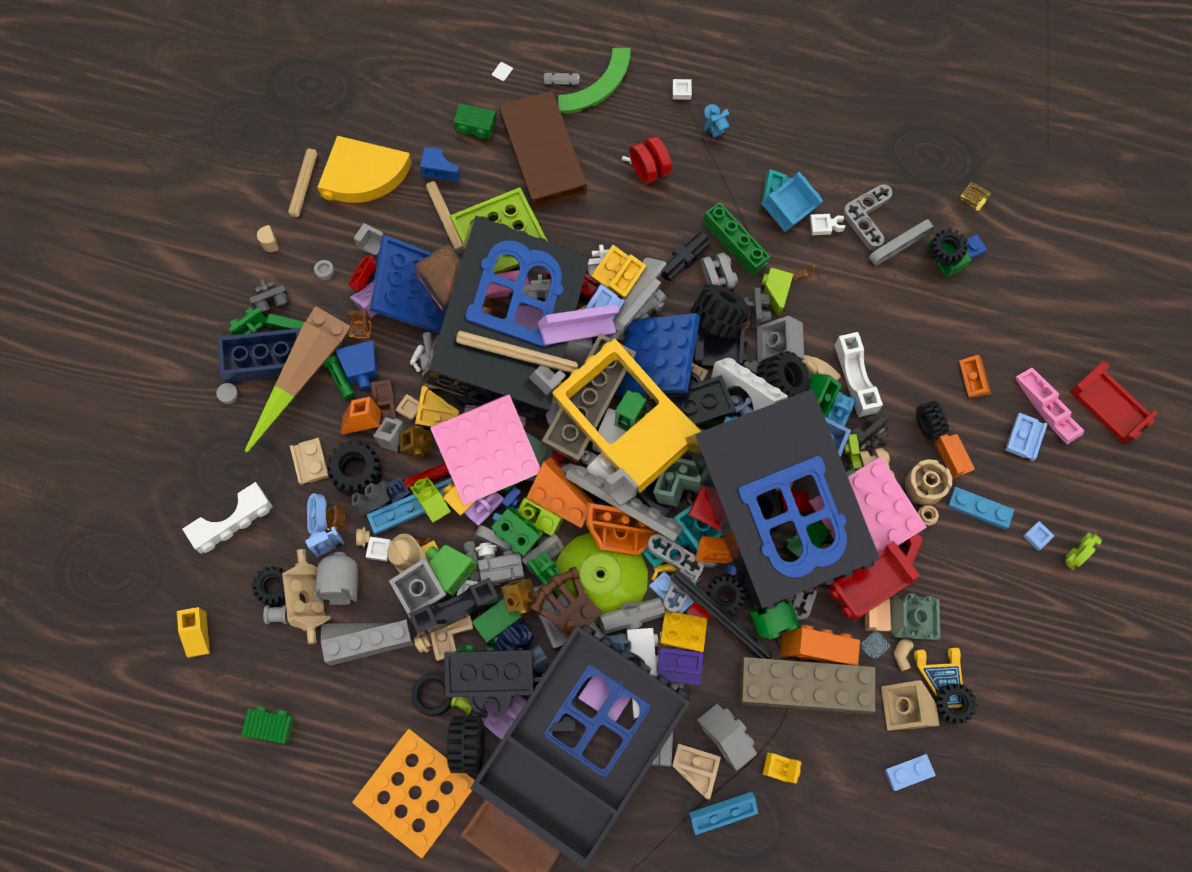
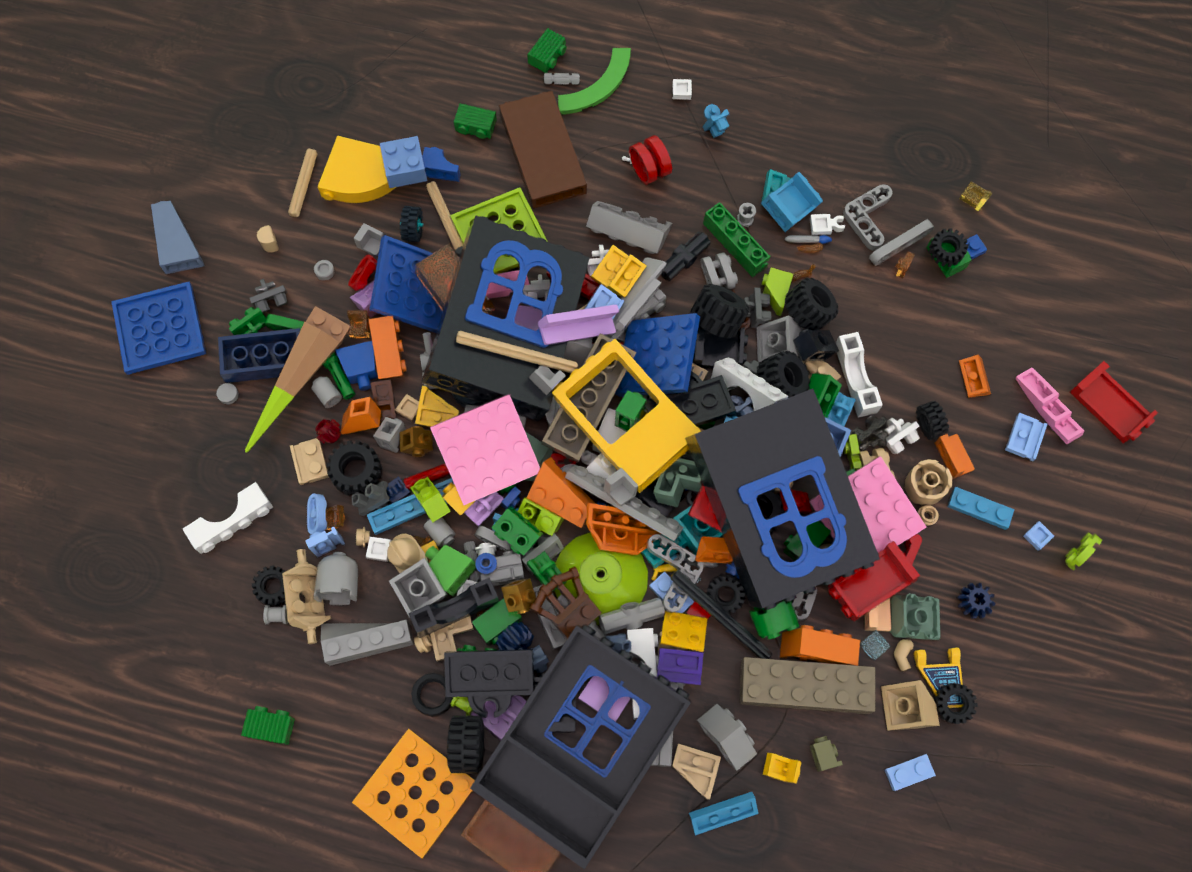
(158, 328): none -> blue plate
(173, 241): none -> sand blue slope
(193, 631): yellow slope -> none
(326, 392): none -> light grey brick
(328, 431): none -> dark red gear
(387, 347): none -> orange wedge
(403, 162): none -> medium blue brick
(411, 223): none -> black wheel
(419, 350): white piece -> none
(440, 532): none -> light grey brick
(488, 569): none -> blue plate
(502, 71): white sticker -> none
(547, 51): none -> green brick
(628, 227): none -> light grey wedge
(746, 214): none -> light grey bush
(808, 239): none -> light grey piece
(810, 248): none -> clear orange piece
(811, 304): none -> black tyre
(815, 345): none -> black brick
(824, 754): none -> olive brick
(903, 264): none -> clear orange plate
(905, 431): none -> white hips
(983, 604): none -> dark blue gear

